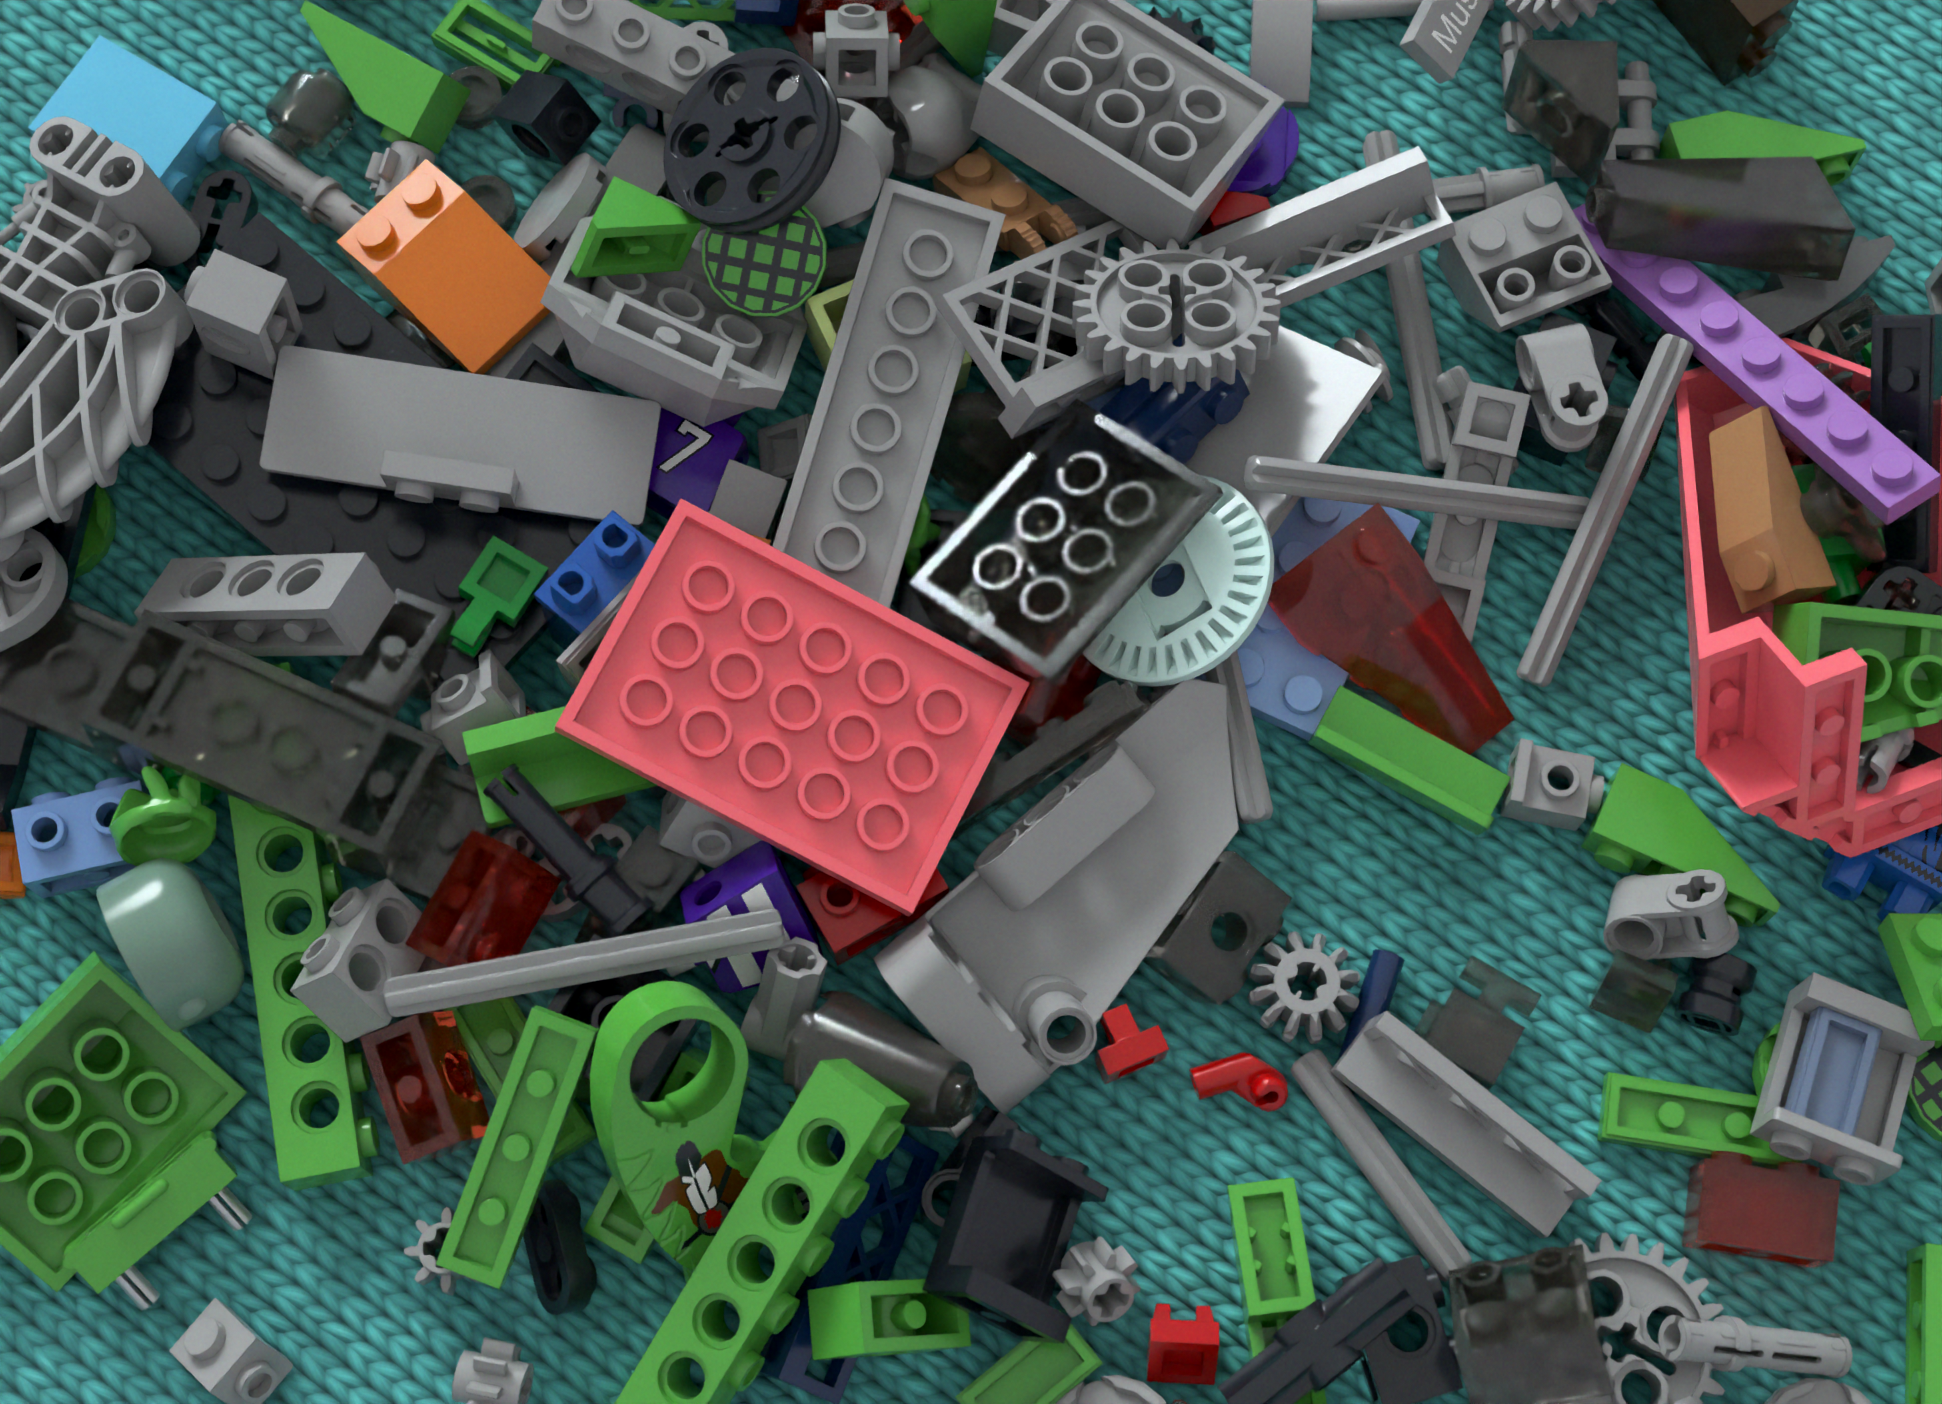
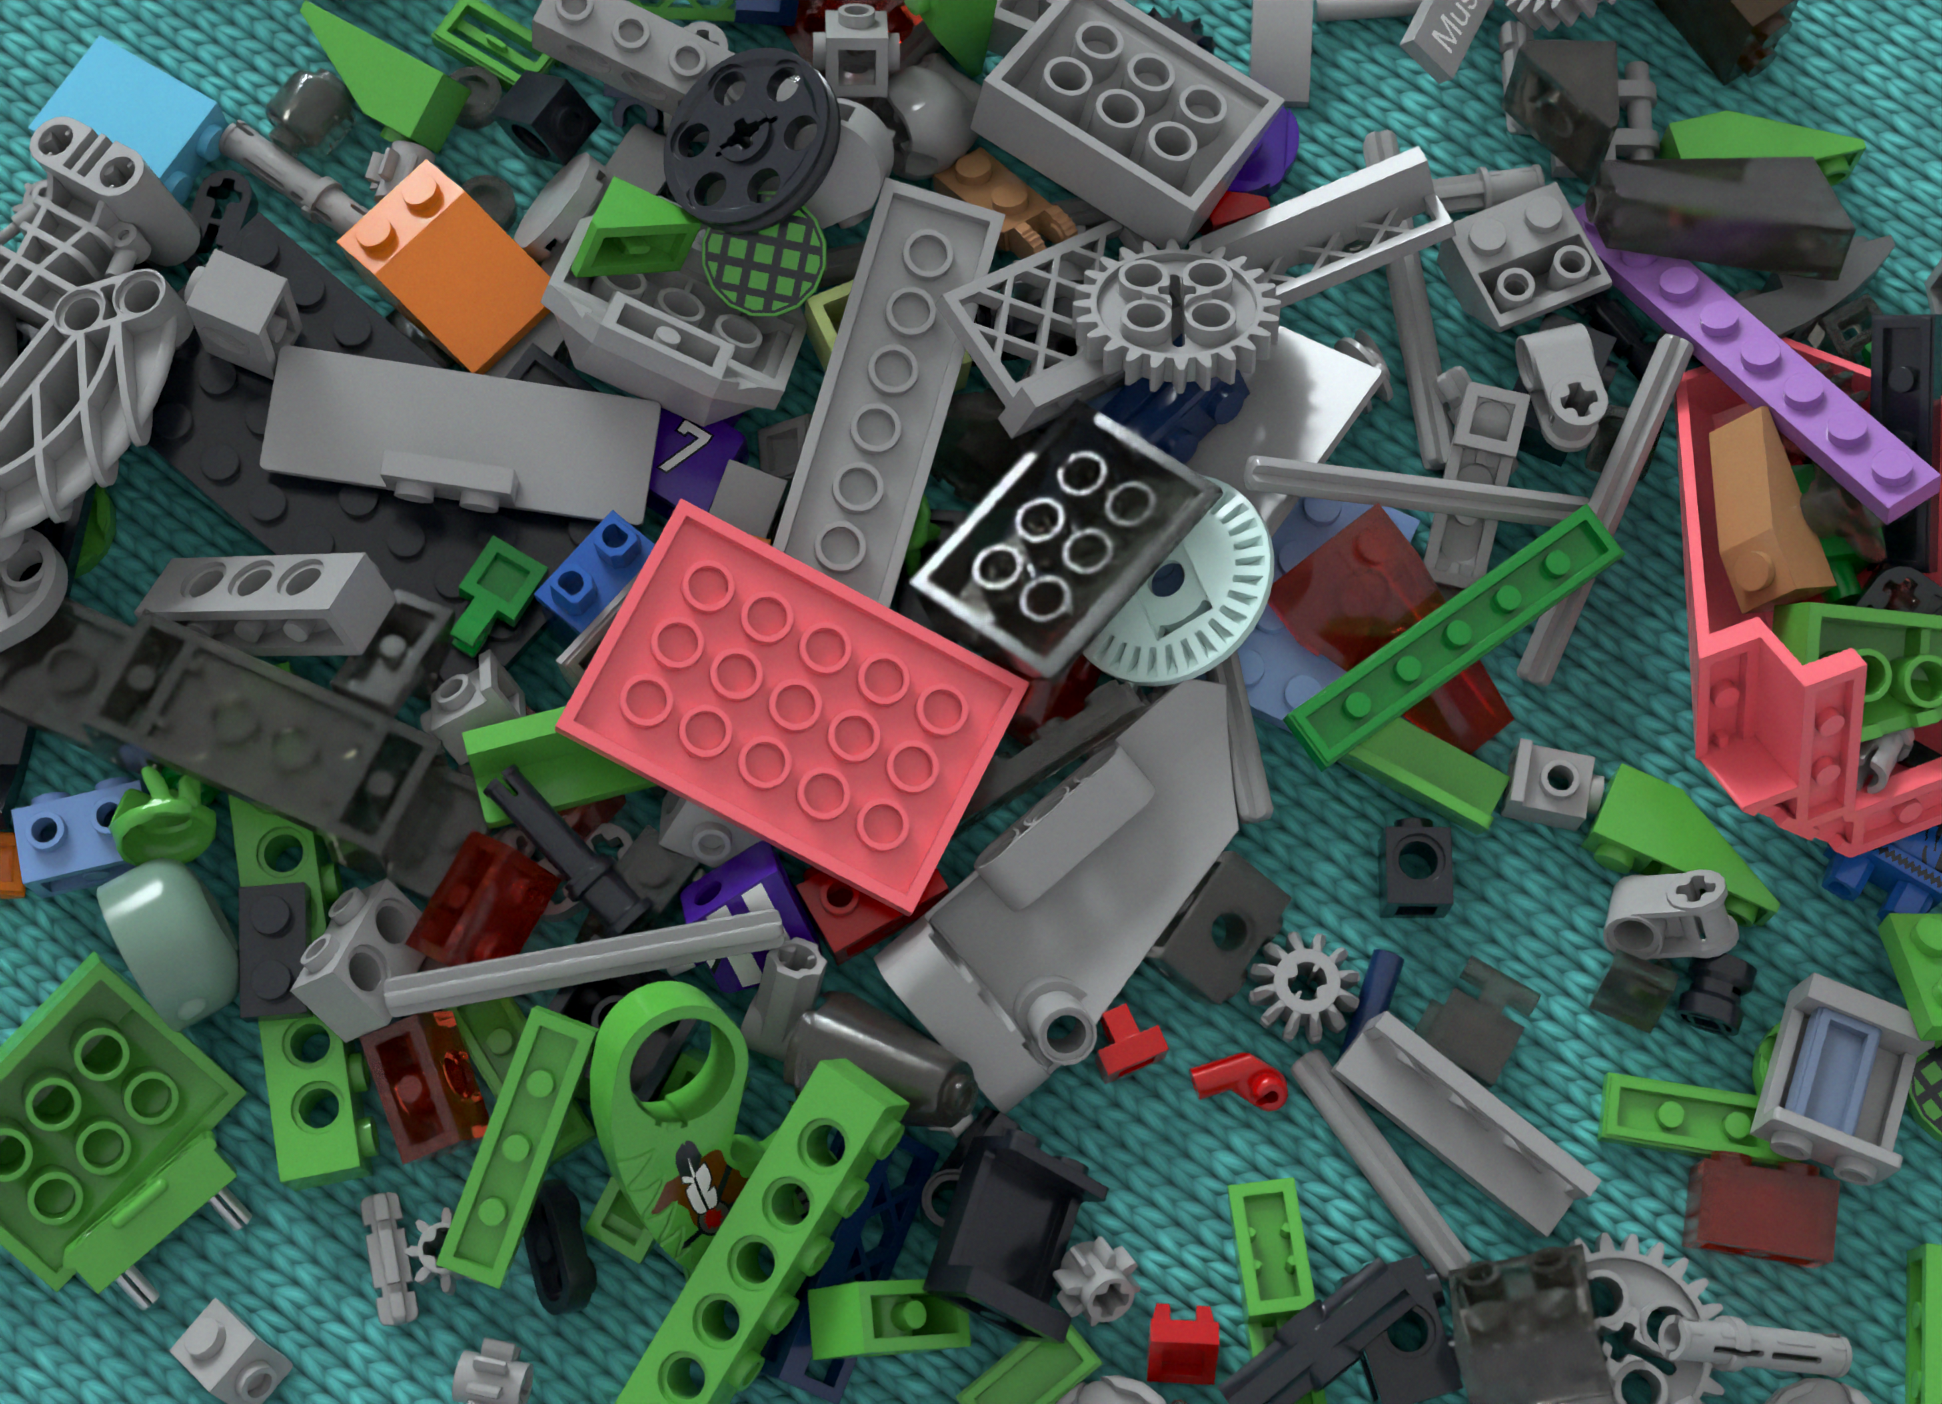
(271, 944): none -> black plate
(388, 1264): none -> light grey axle
(1409, 897): none -> black brick
(1453, 637): none -> green tile

